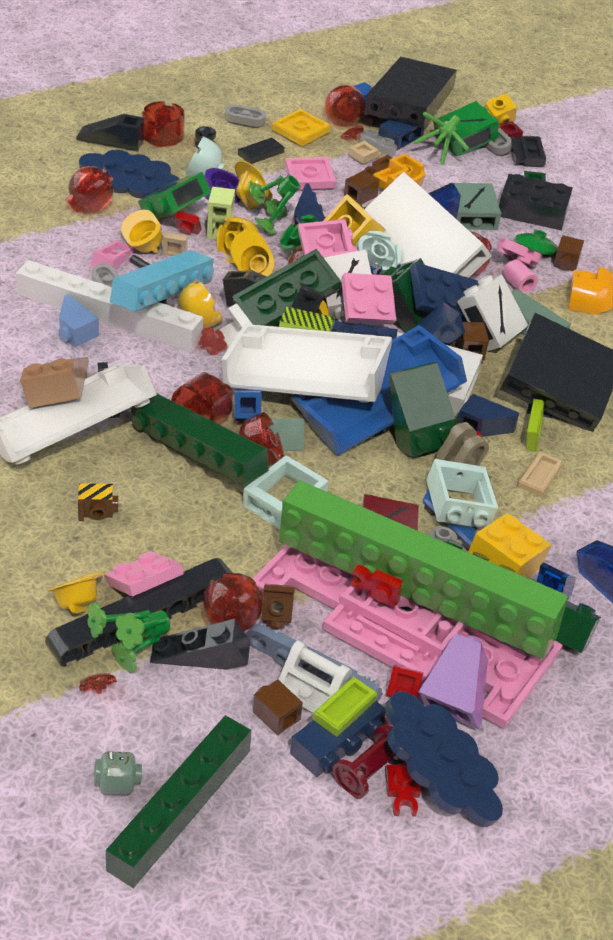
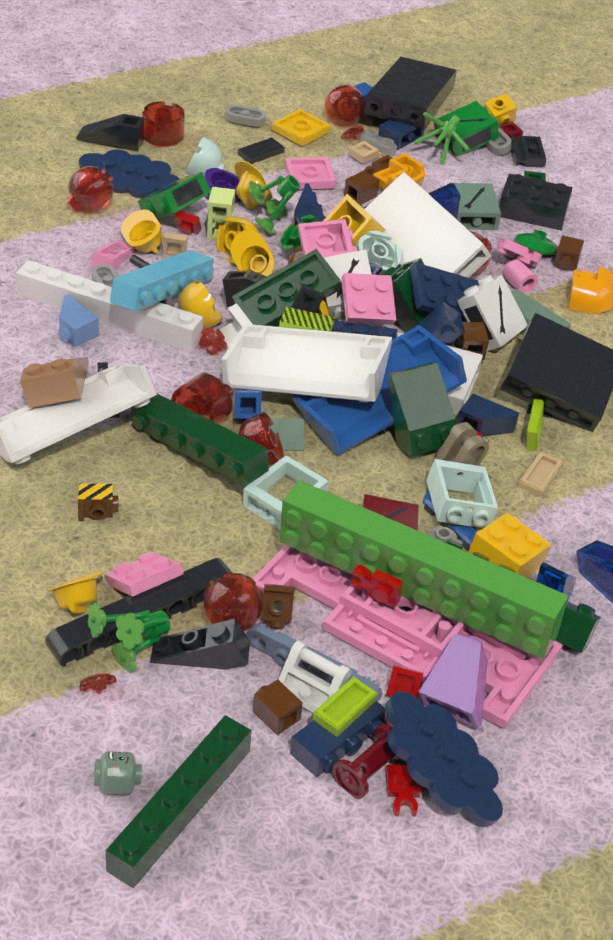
(204, 131): black wheel -> none

